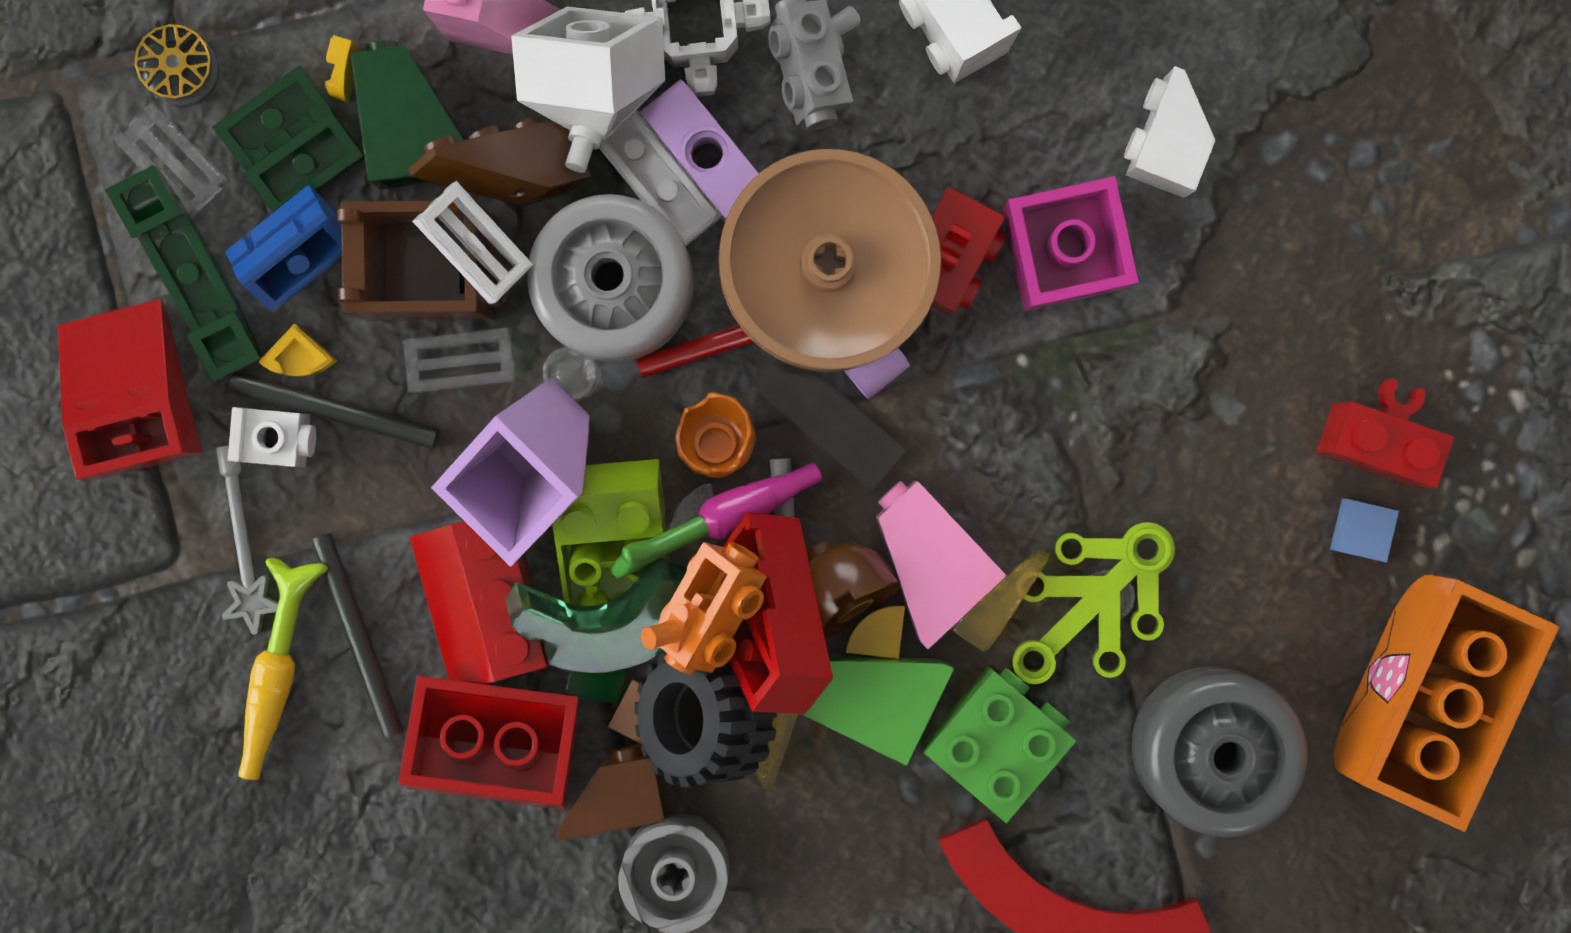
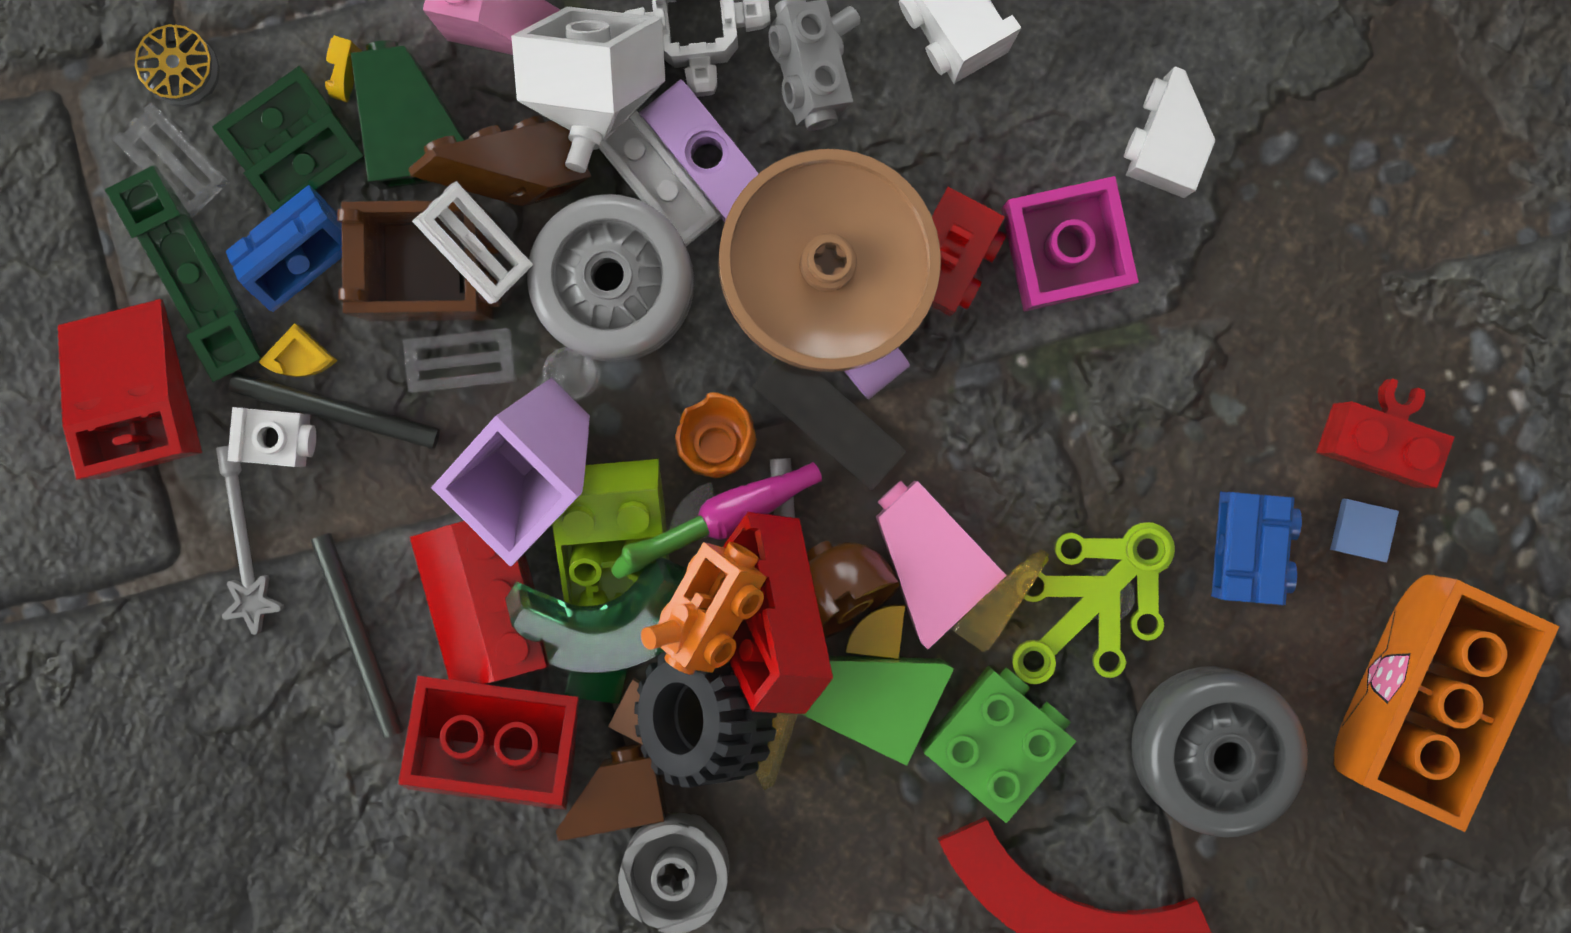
(274, 667): yellow piece -> none
(692, 351): red bar -> none
(1255, 548): none -> blue brick

